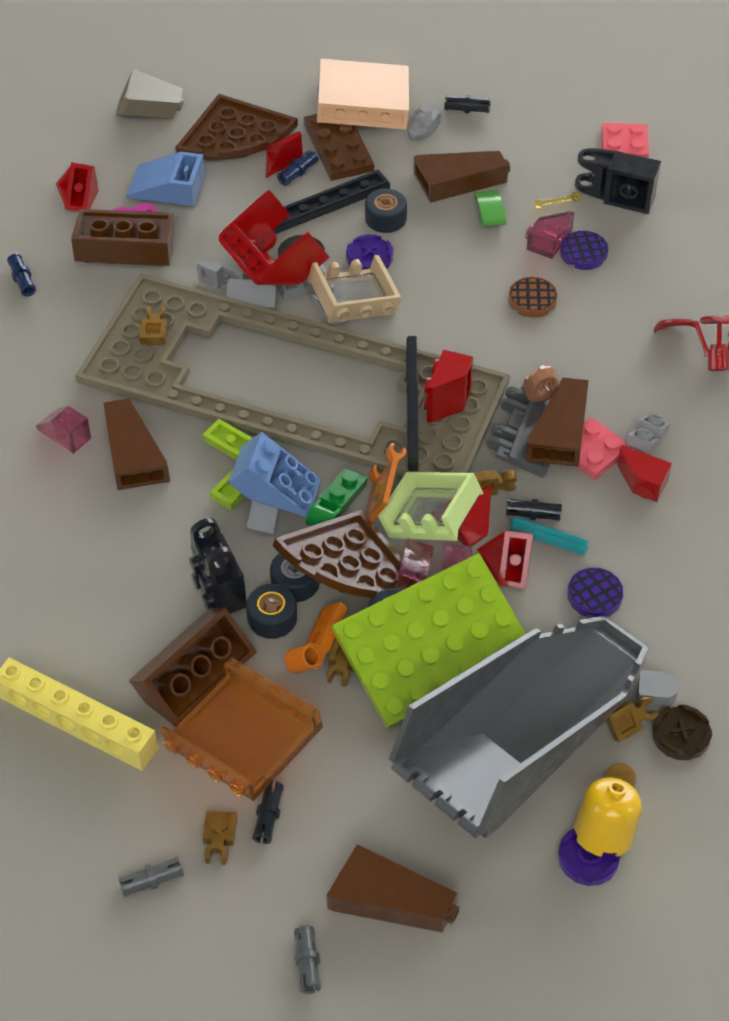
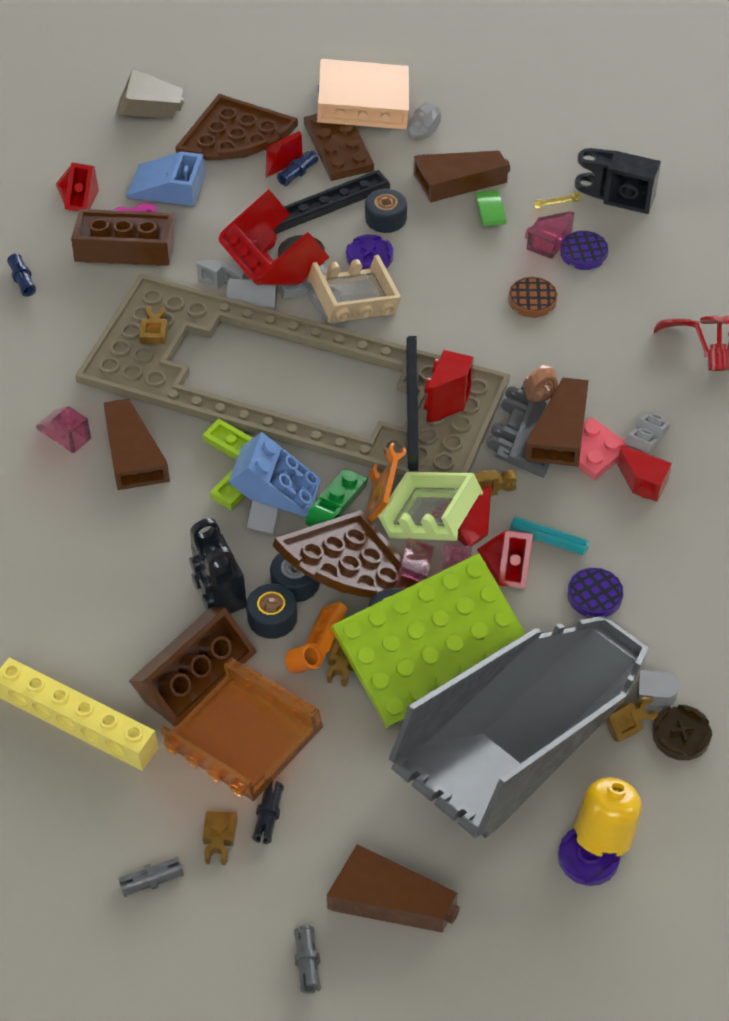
(467, 104): black pin -> none
(533, 509): black pin -> none
(623, 772): pearl gold tile -> none
(626, 138): coral plate -> none

